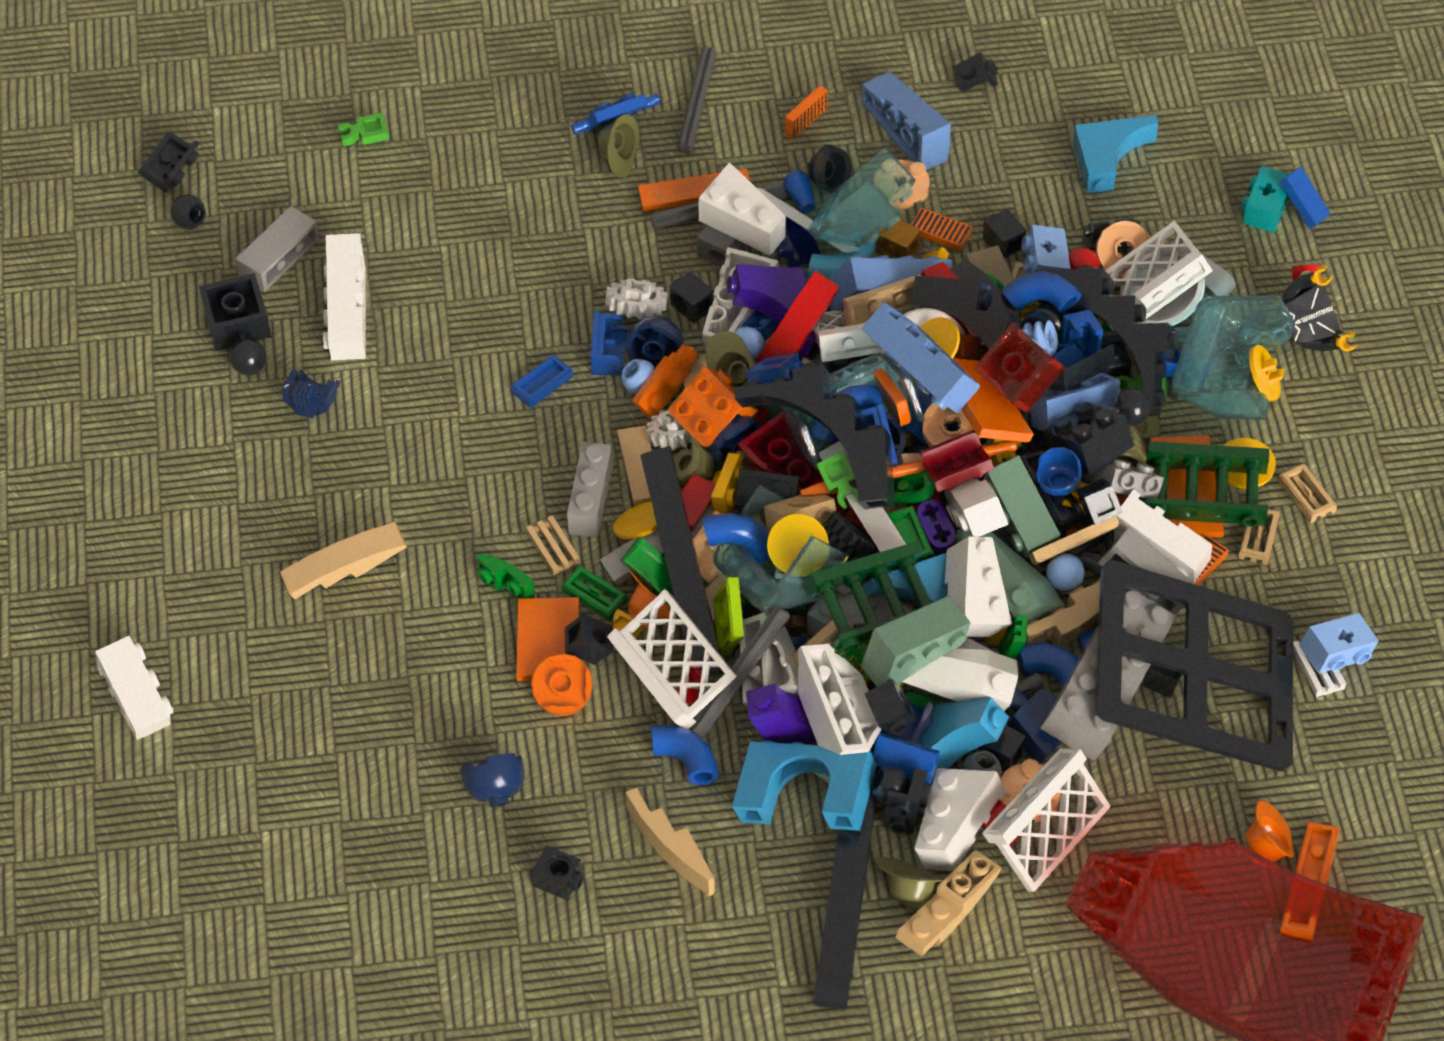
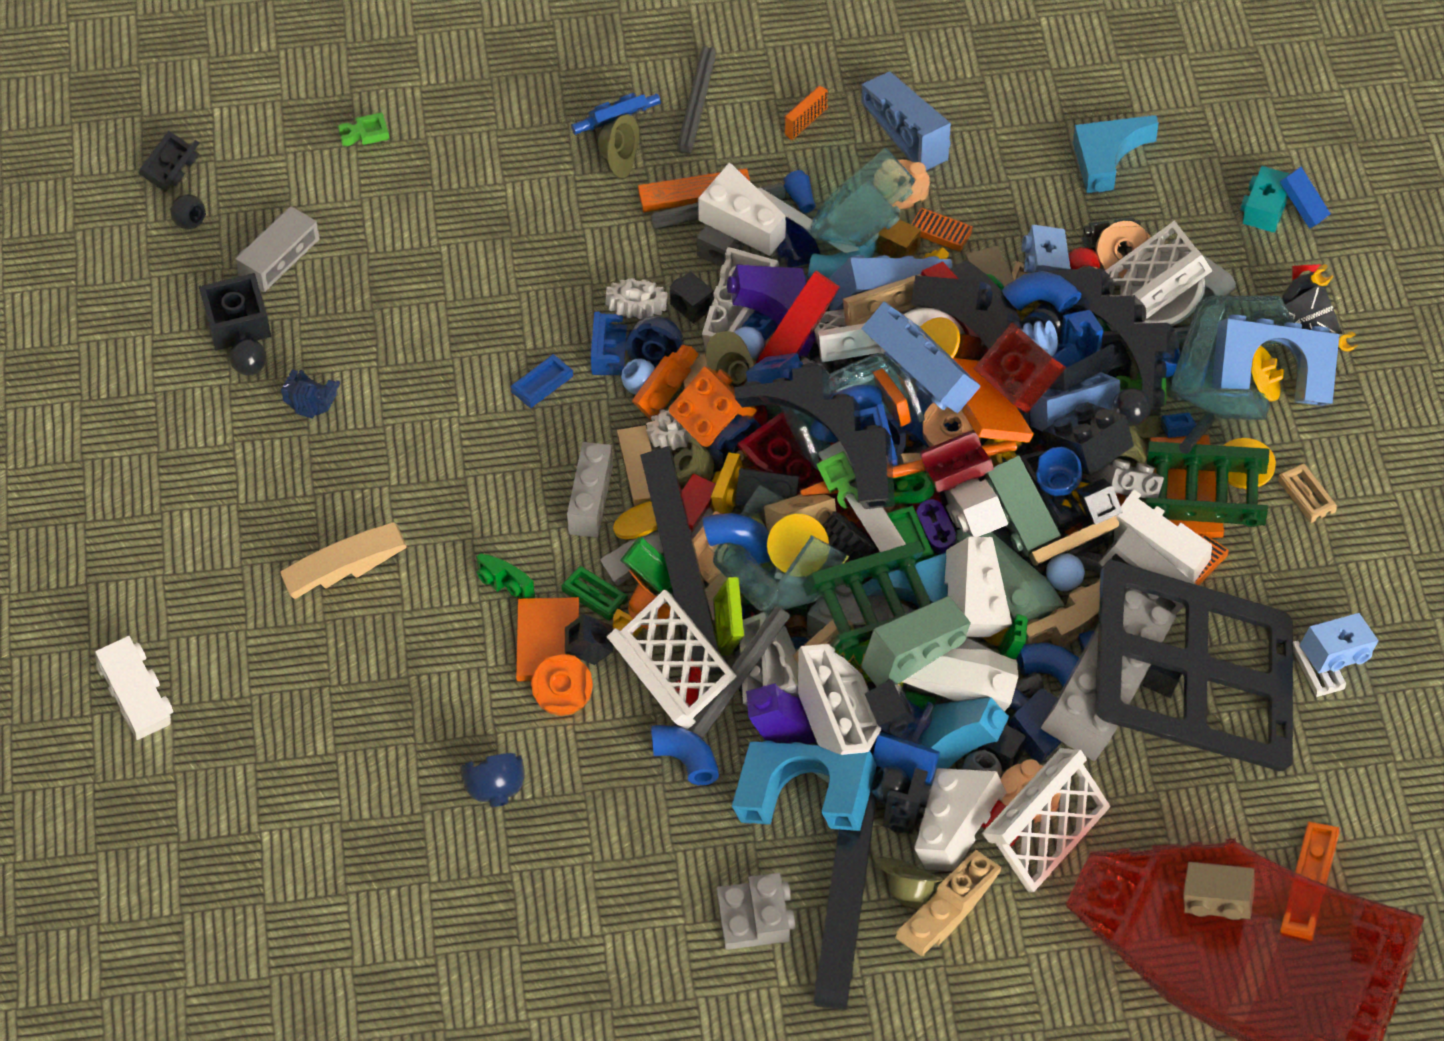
(345, 297): white wedge -> none
(542, 527): tan tile -> none
(555, 861): black brick -> none
(674, 847): tan slope -> none
(755, 912): none -> light grey plate
(829, 168): black piece -> none
(975, 71): black bracket -> none
(1004, 231): black brick -> none
(1177, 424): none -> blue tile
(1196, 433): none -> black bar
(1219, 890): none -> dark tan brick
(1255, 553): tan tile -> none
(1269, 833): orange piece -> none
(1312, 349): none -> medium blue arch

